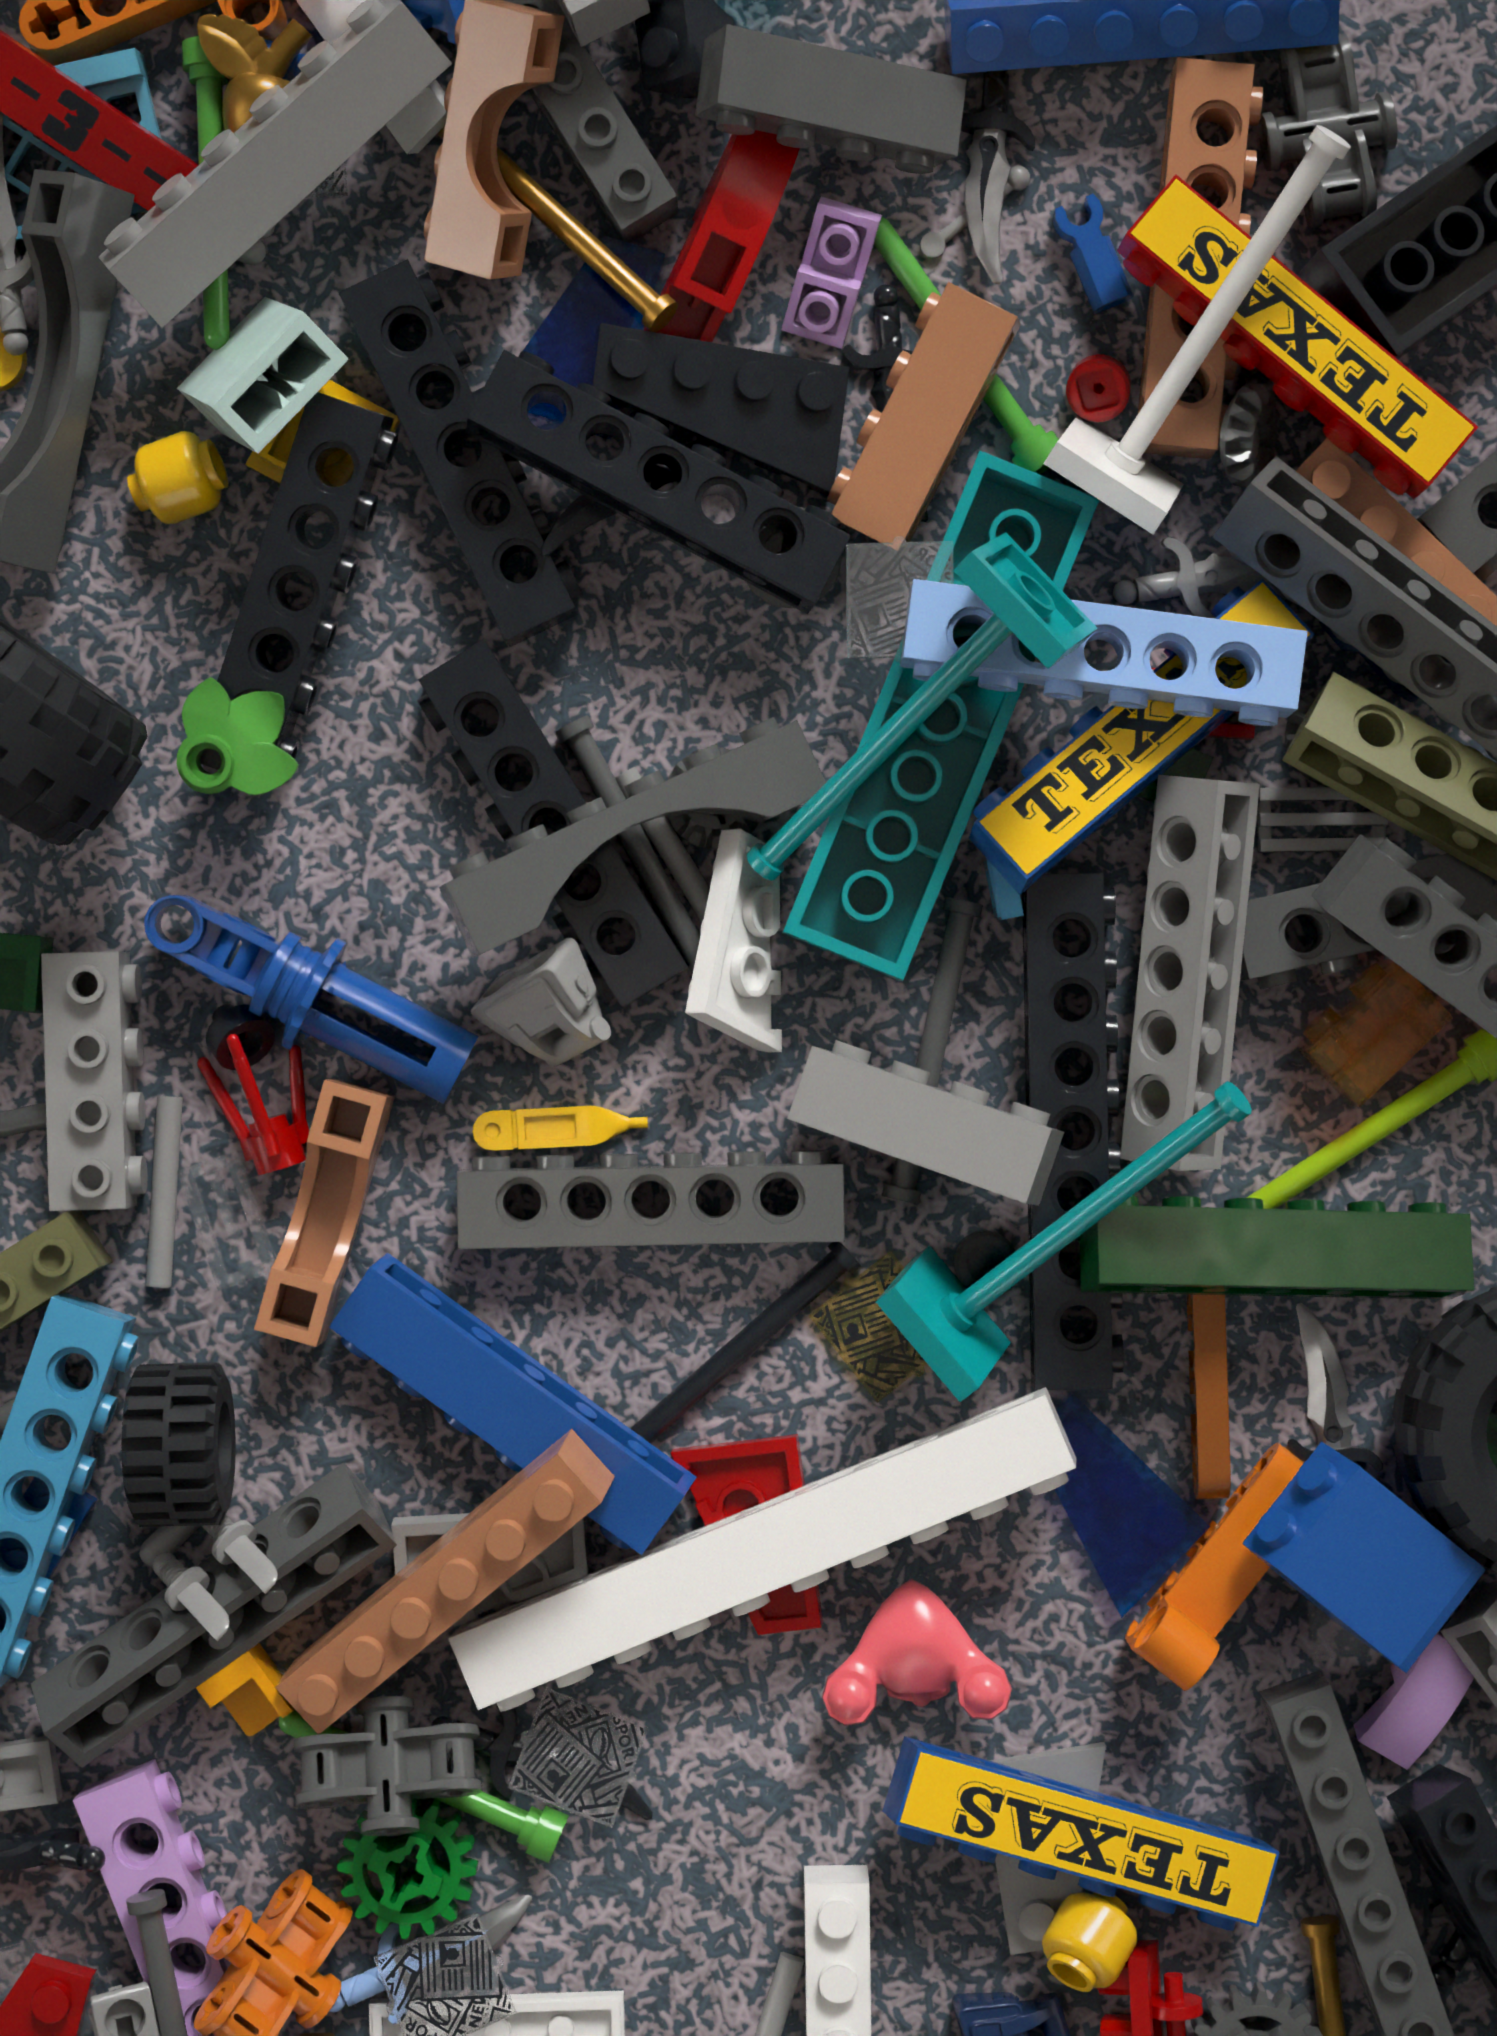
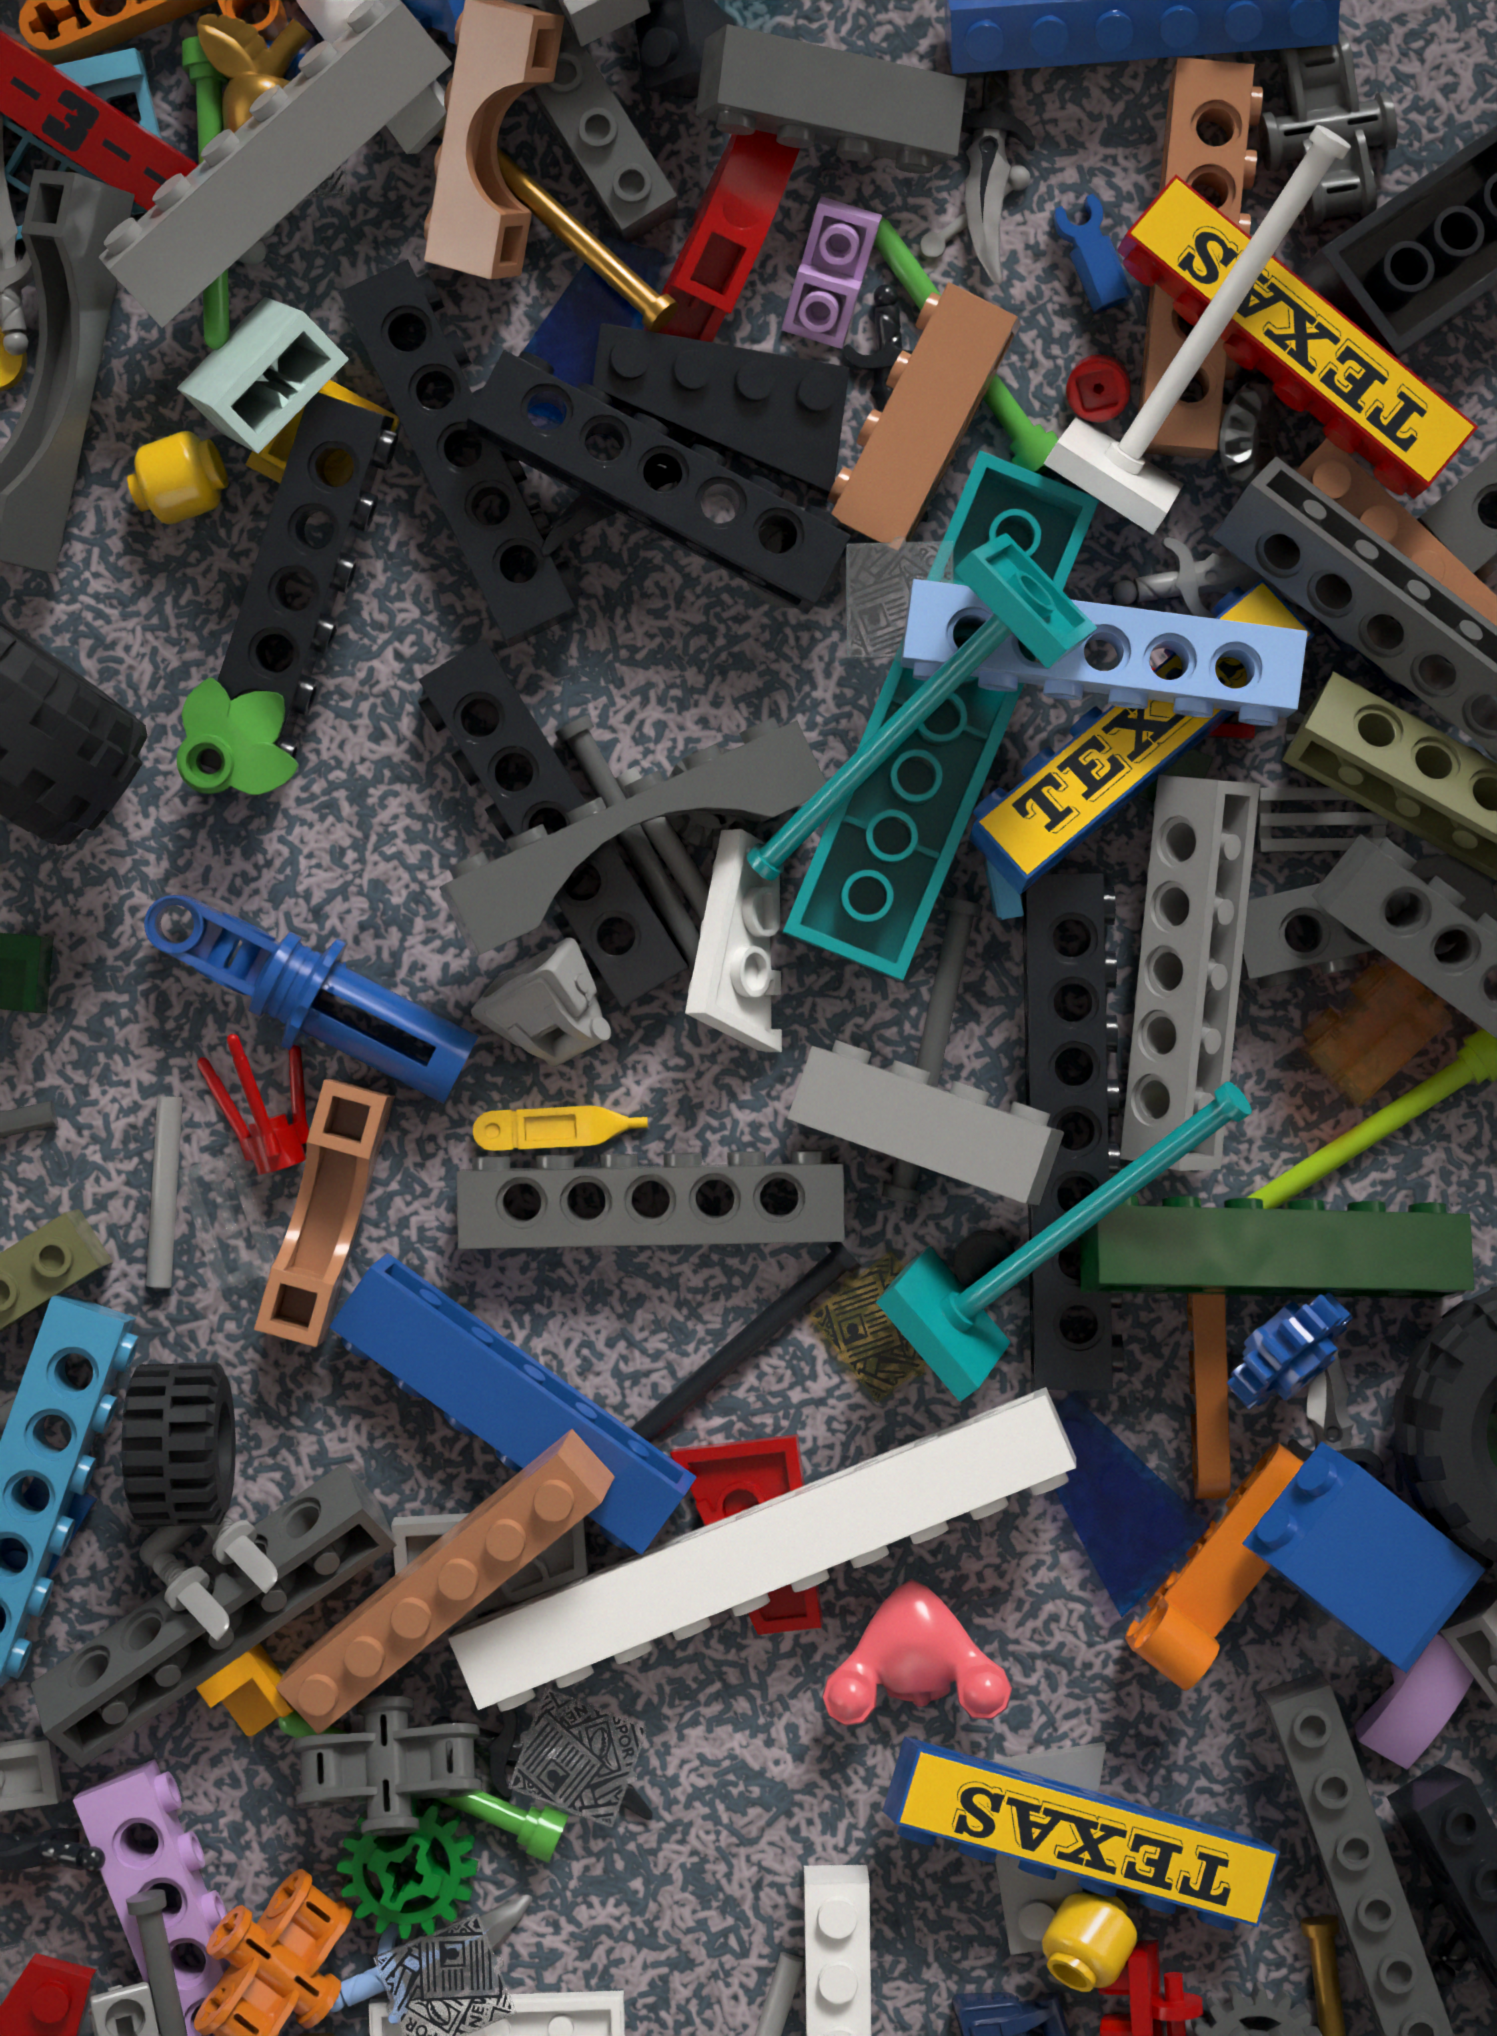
(91, 1080): light grey brick -> none
(253, 1031): black tile -> none
(1289, 1350): none -> blue gear

